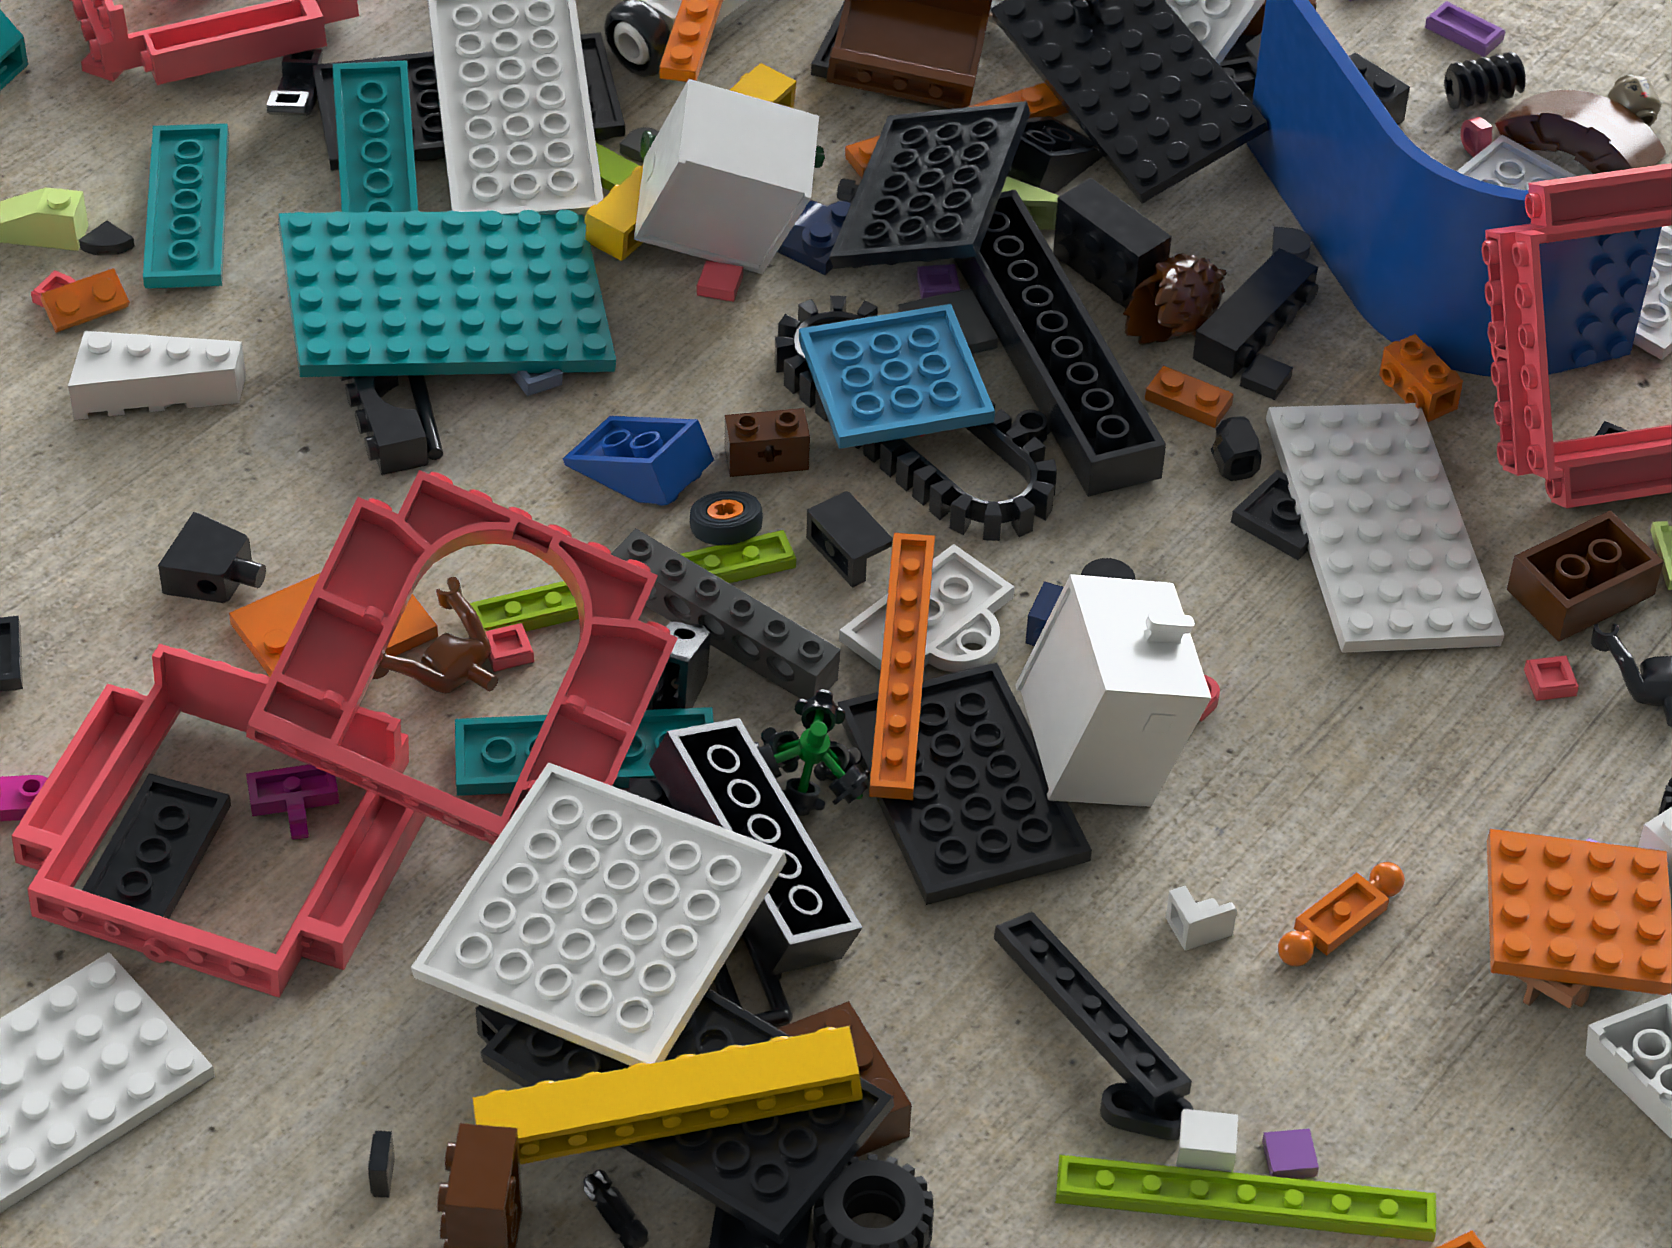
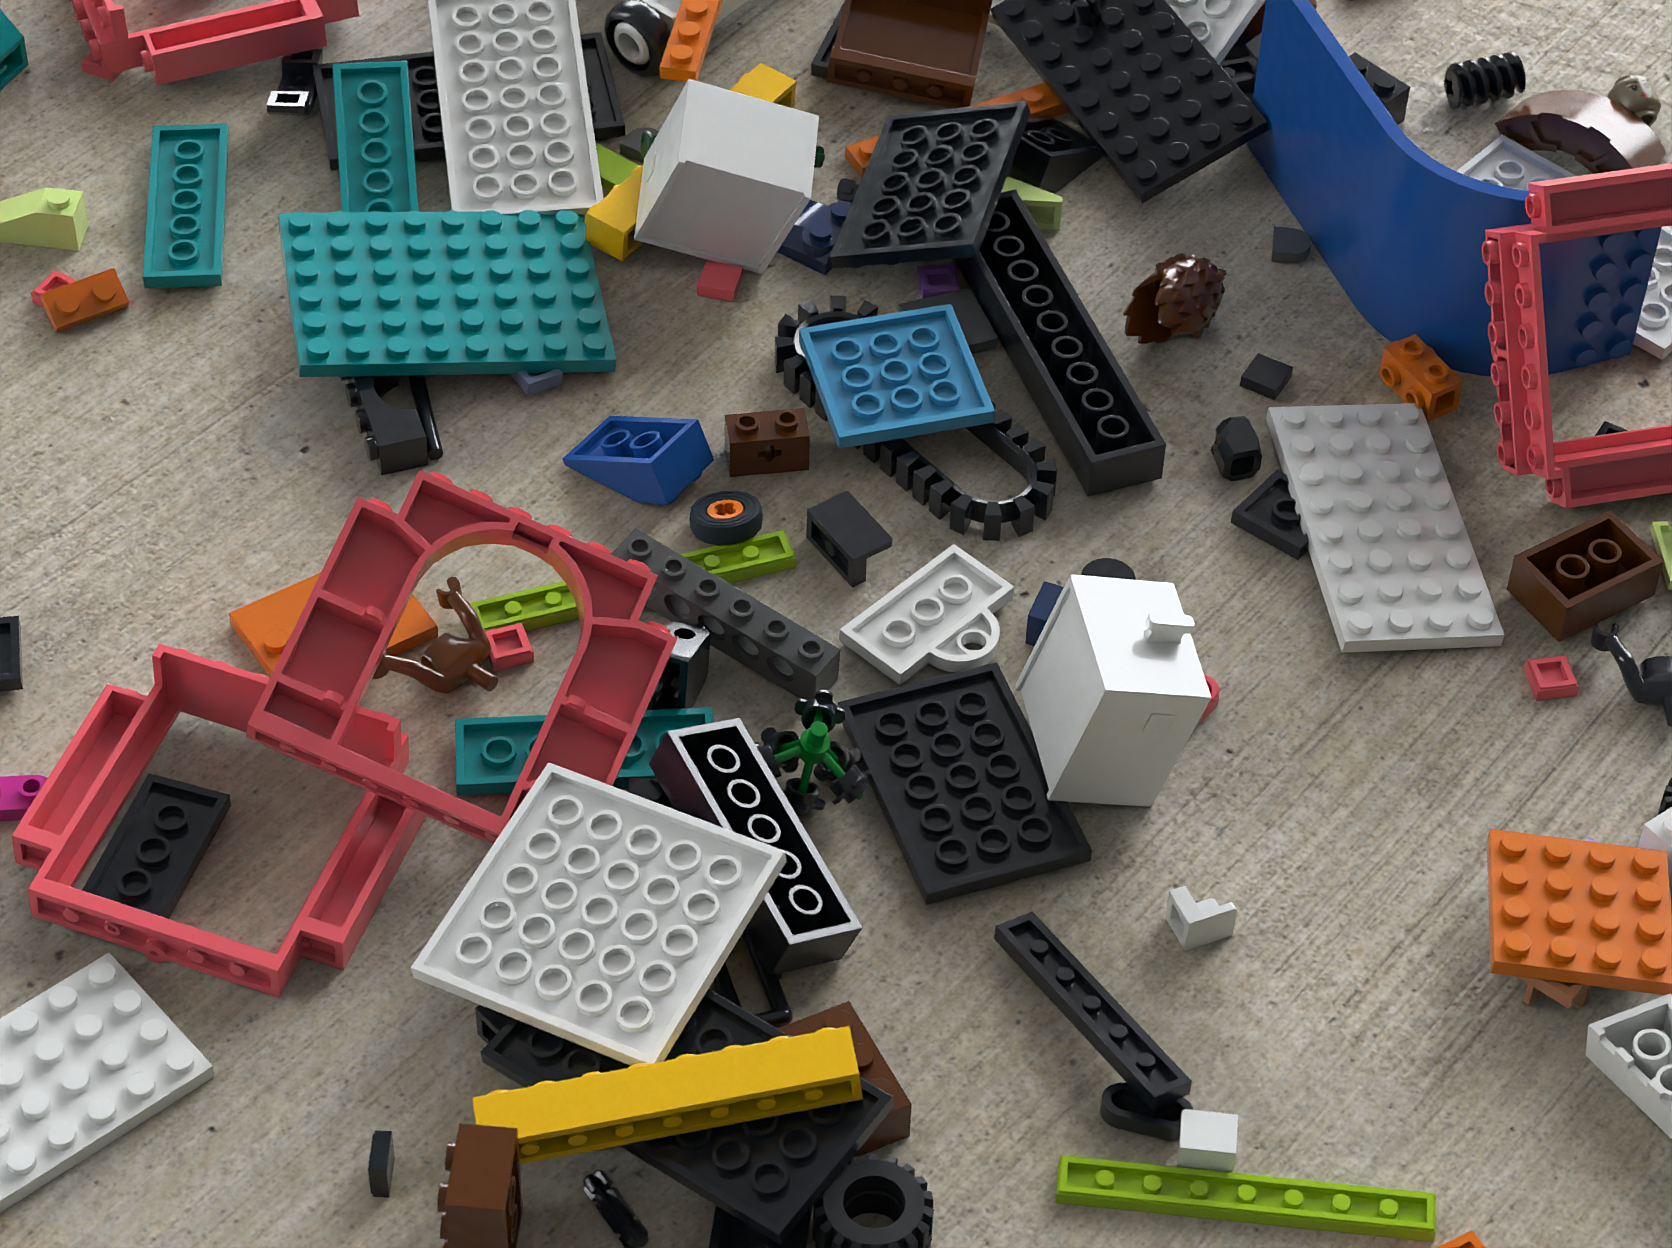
(106, 238): black tile -> none
(153, 372): white wedge -> none
(209, 562): black torso -> none
(291, 792): magenta plate -> none
(902, 667): orange plate -> none
(1035, 423): black plate -> none
(1107, 240): black brick -> none
(1189, 396): orange plate -> none
(1255, 313): black brick -> none
(1290, 1153): medium lavender tile -> none
(1341, 914): orange plate -> none
(1465, 28): medium lavender tile -> none
(1476, 135): coral tile -> none

